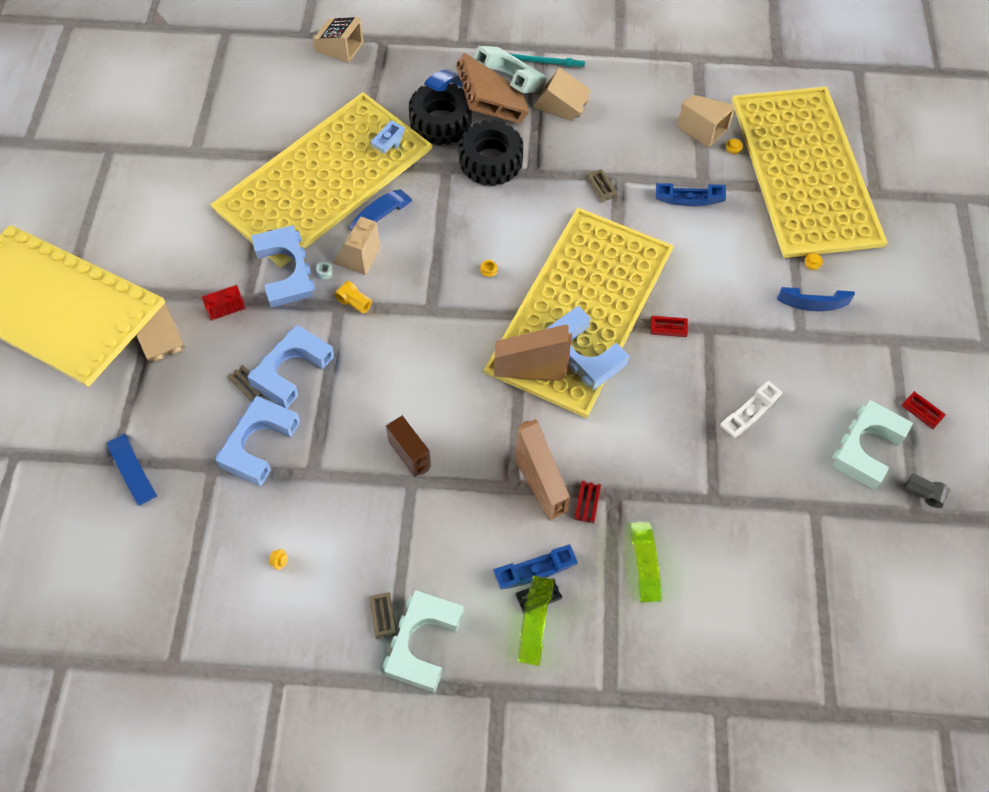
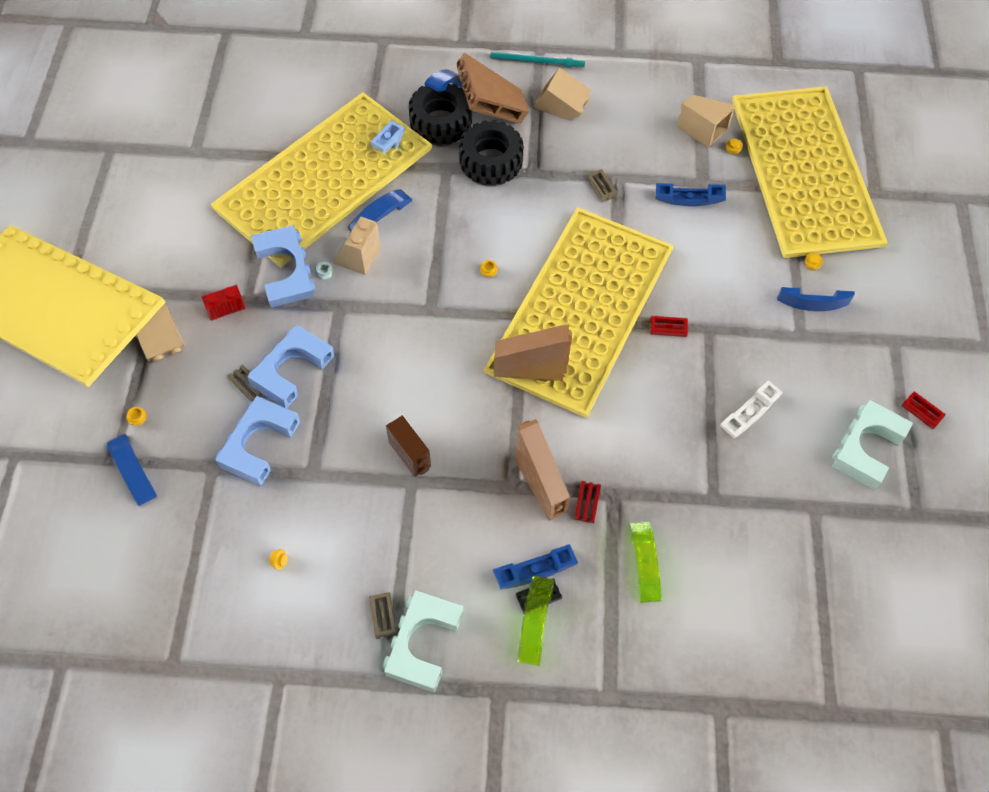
(136, 416): none -> yellow plate
(339, 38): tan slope -> none
(350, 295): yellow piece -> none
(524, 77): light aqua arch -> none
(596, 369): light blue arch -> none
(933, 493): dark grey piece -> none

